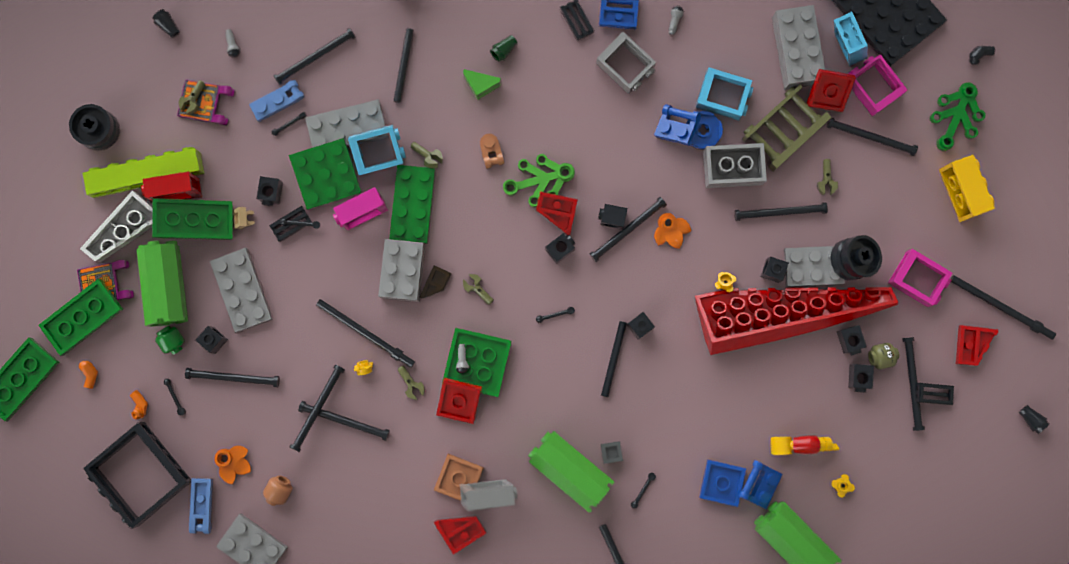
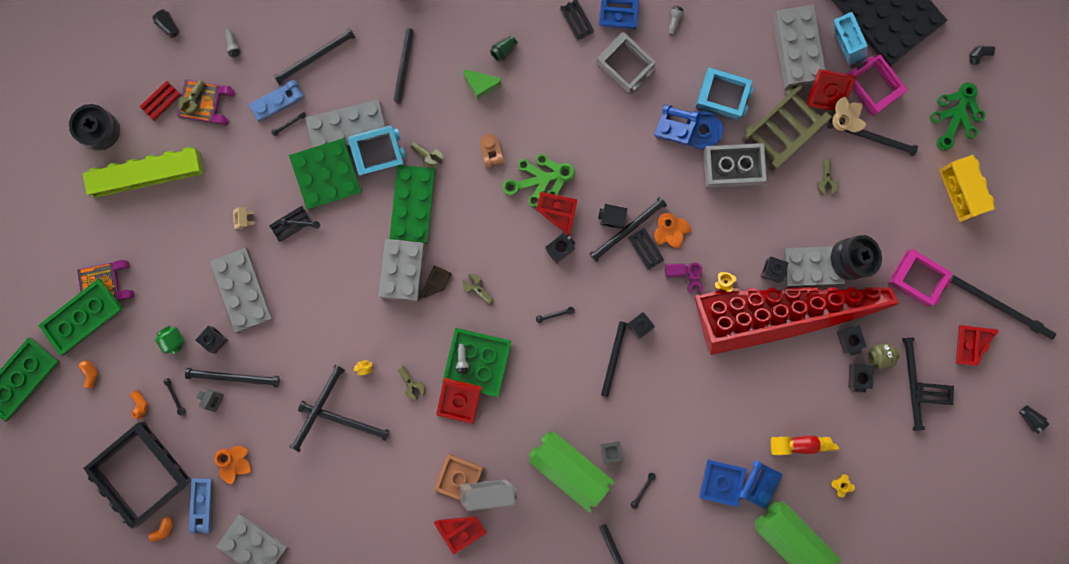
(123, 226): white wedge -> none
(161, 90): none -> red tile
(162, 283): bright green brick -> none
(164, 530): none -> orange arm
(172, 186): red window -> none
(192, 219): green plate -> none
(210, 399): none -> dark grey tile
(266, 183): black brick -> none
(277, 490): nougat head -> none
(359, 209): dark pink window -> none
(396, 353): black bar -> none
(638, 234): none -> black tile
(680, 270): none -> magenta bar
(781, 211): black bar -> none
(849, 114): none -> tan plate

